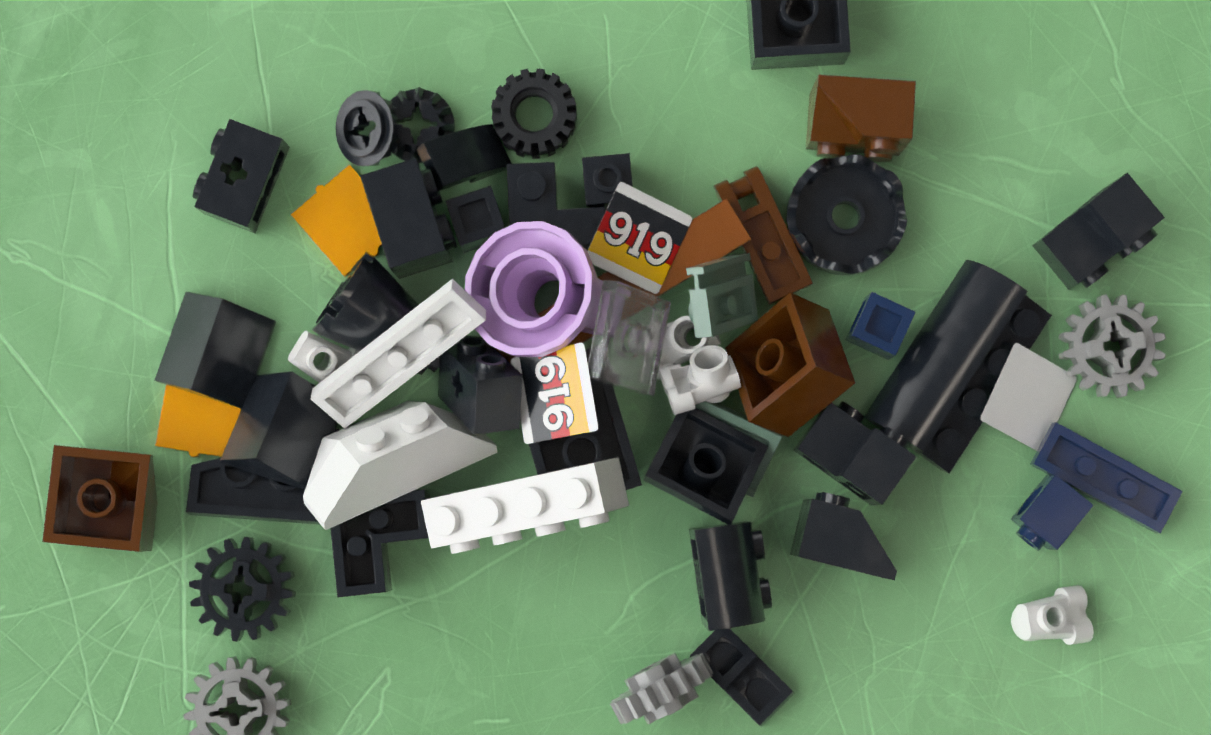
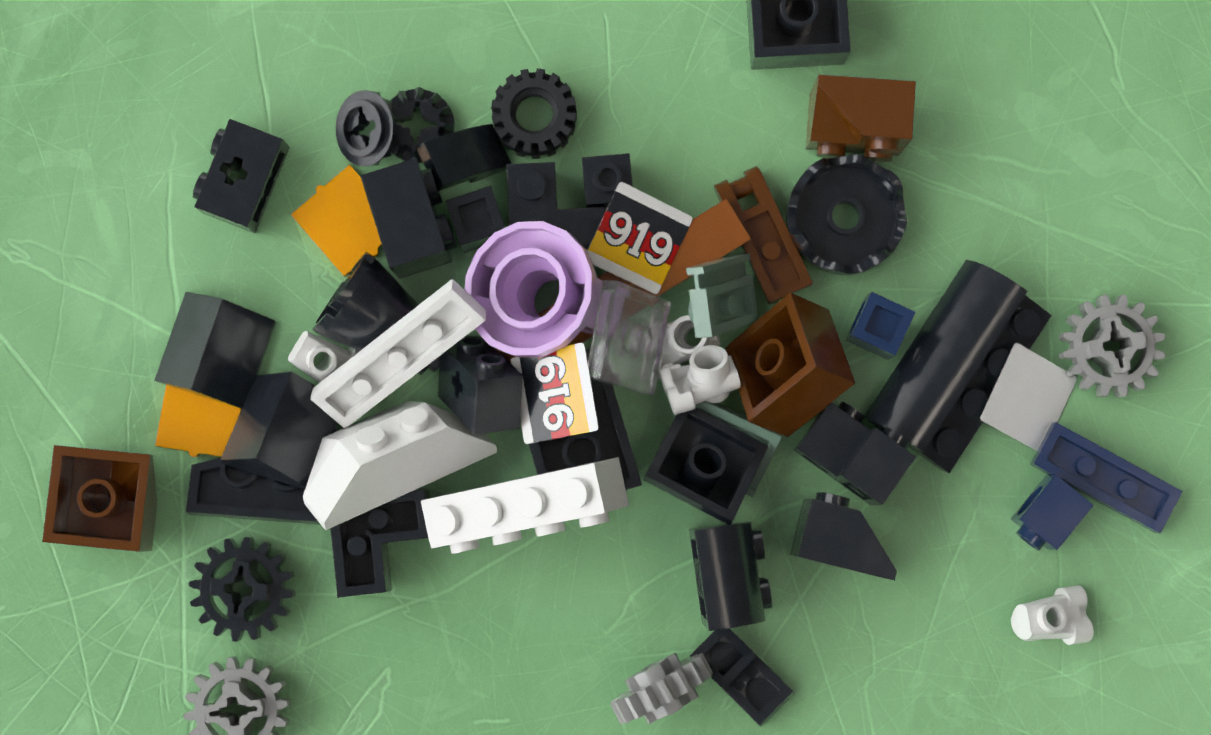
(1109, 223): black brick -> none

